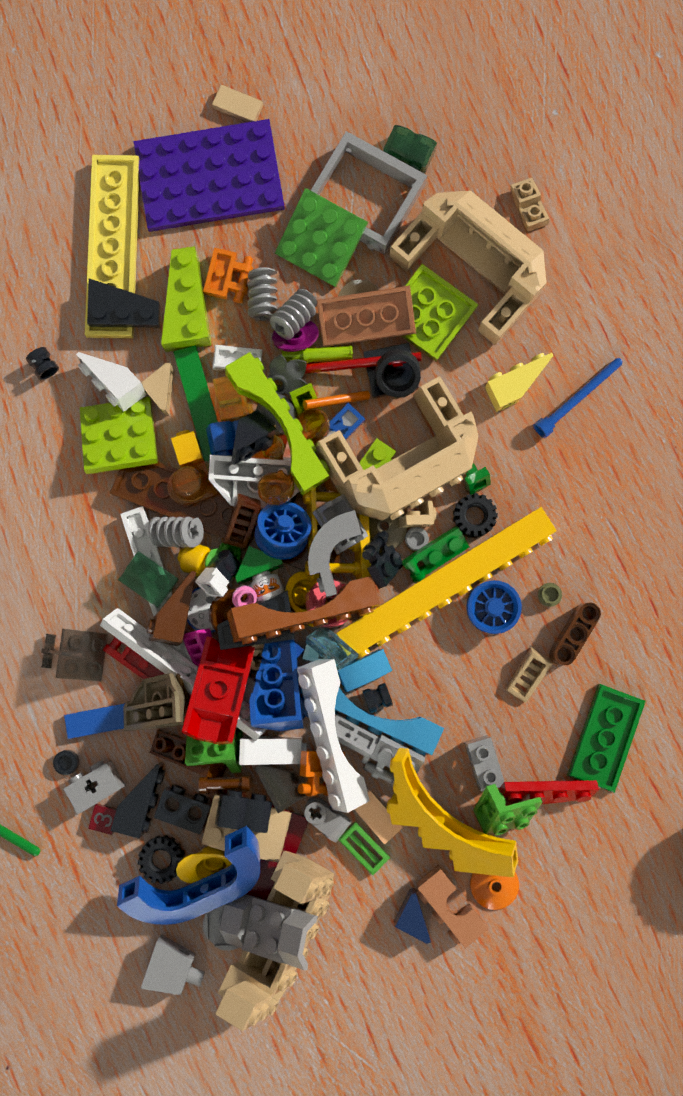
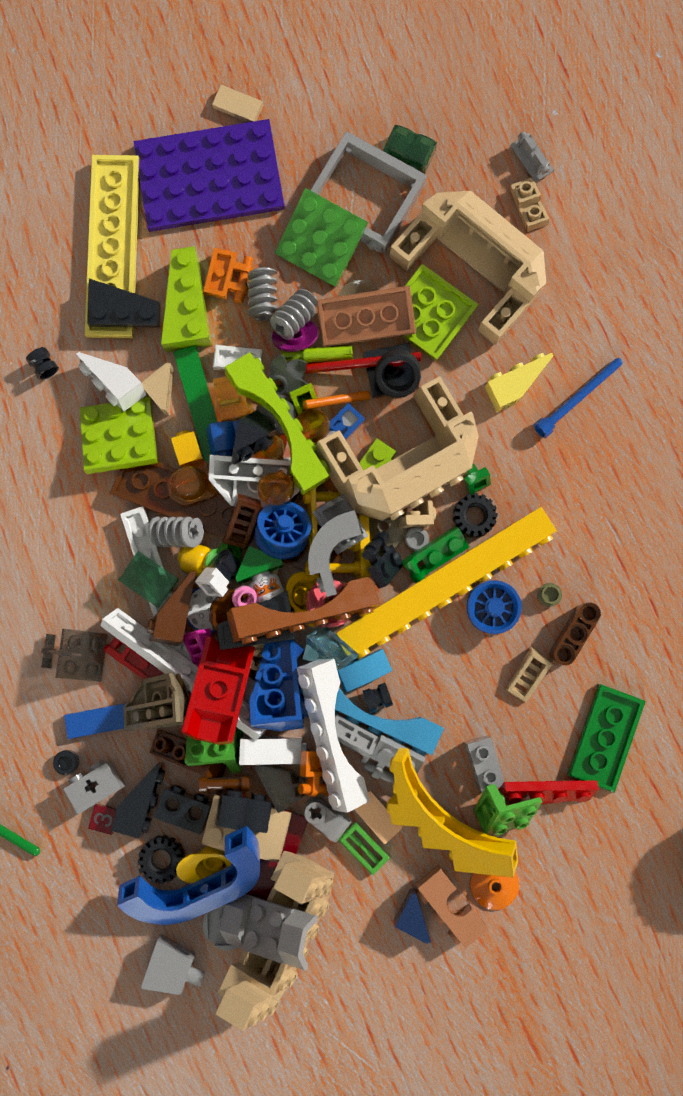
(531, 157): none -> light grey hinge

